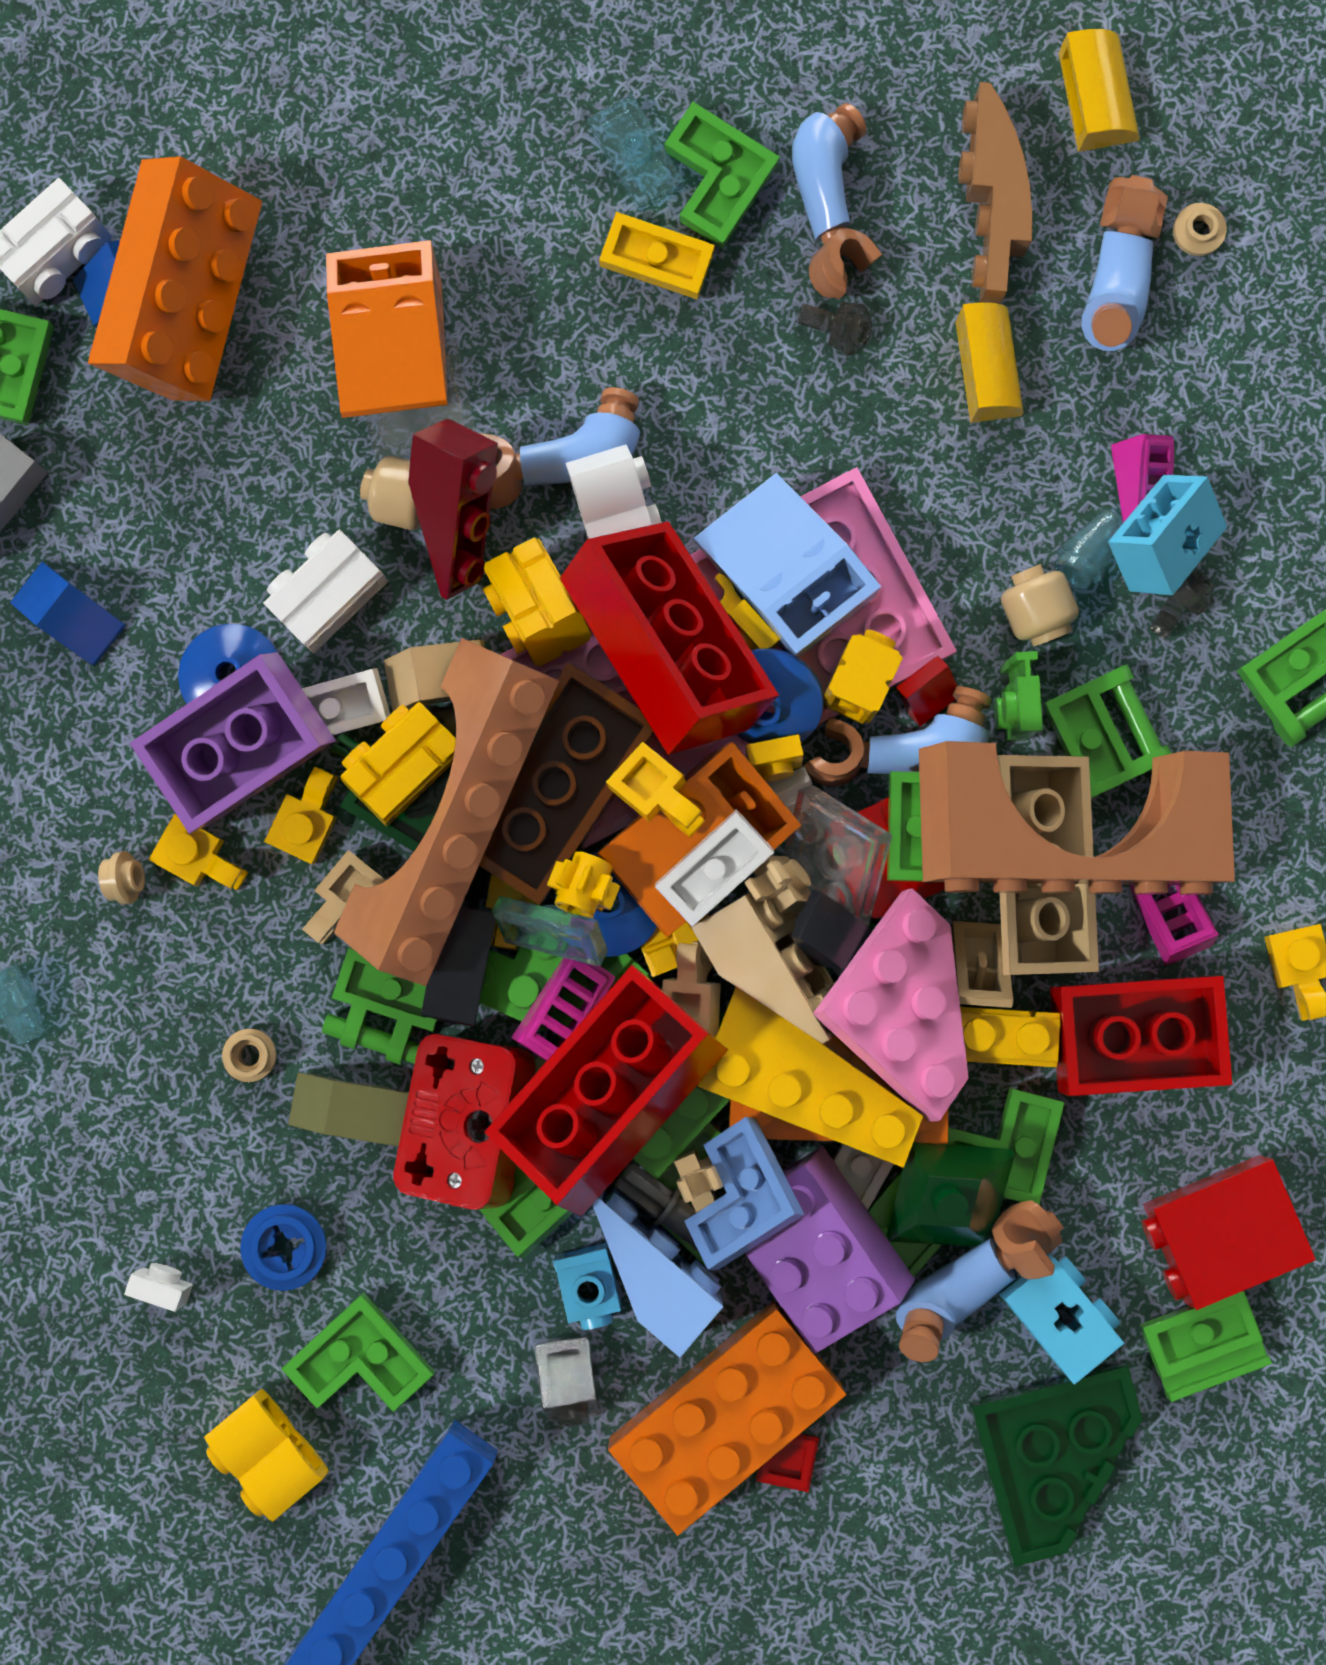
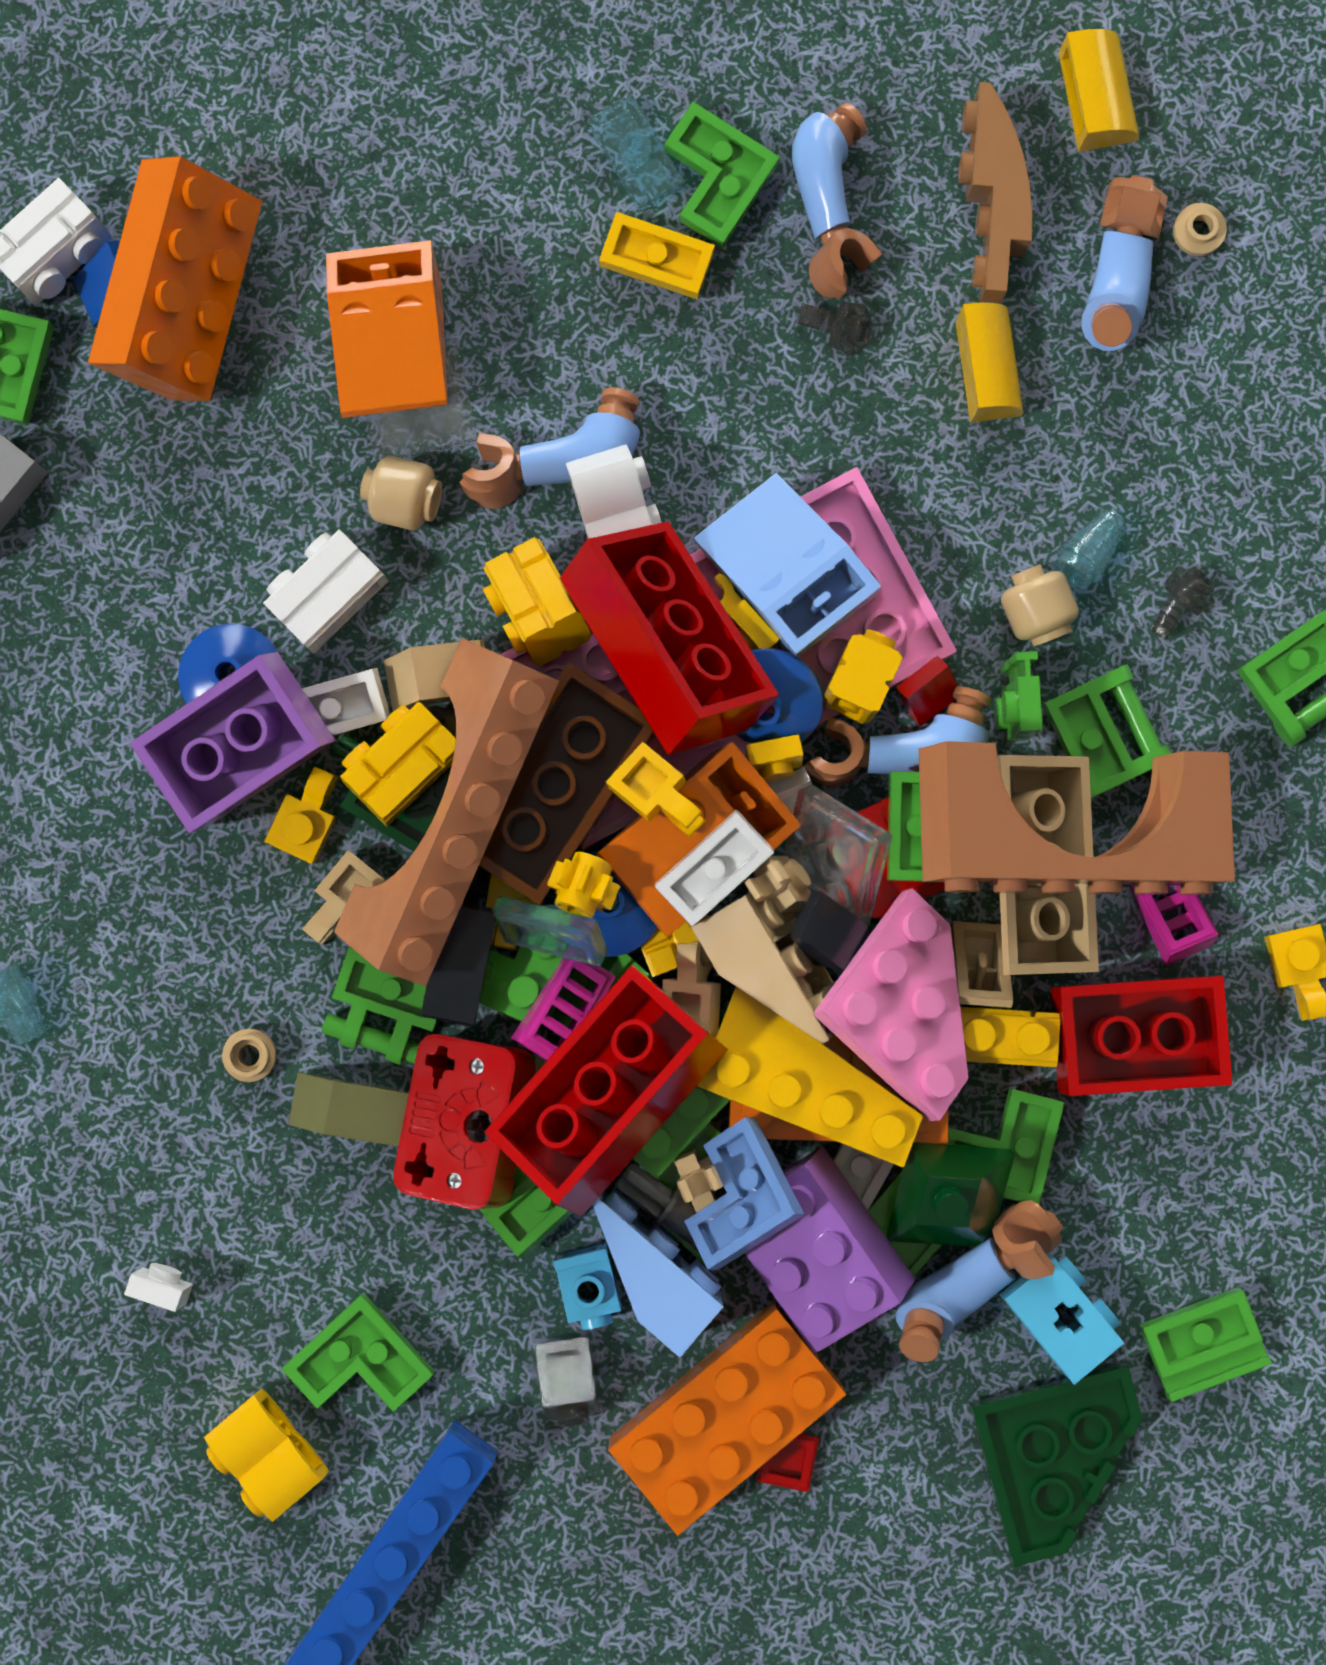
(67, 614): blue slope -> none
(121, 878): tan plate -> none
(195, 856): yellow plate -> none
(274, 1270): blue gear -> none
(452, 493): dark red slope -> none
(1139, 466): dark pink slope -> none
(1168, 534): medium azure brick -> none
(1226, 1233): red brick -> none

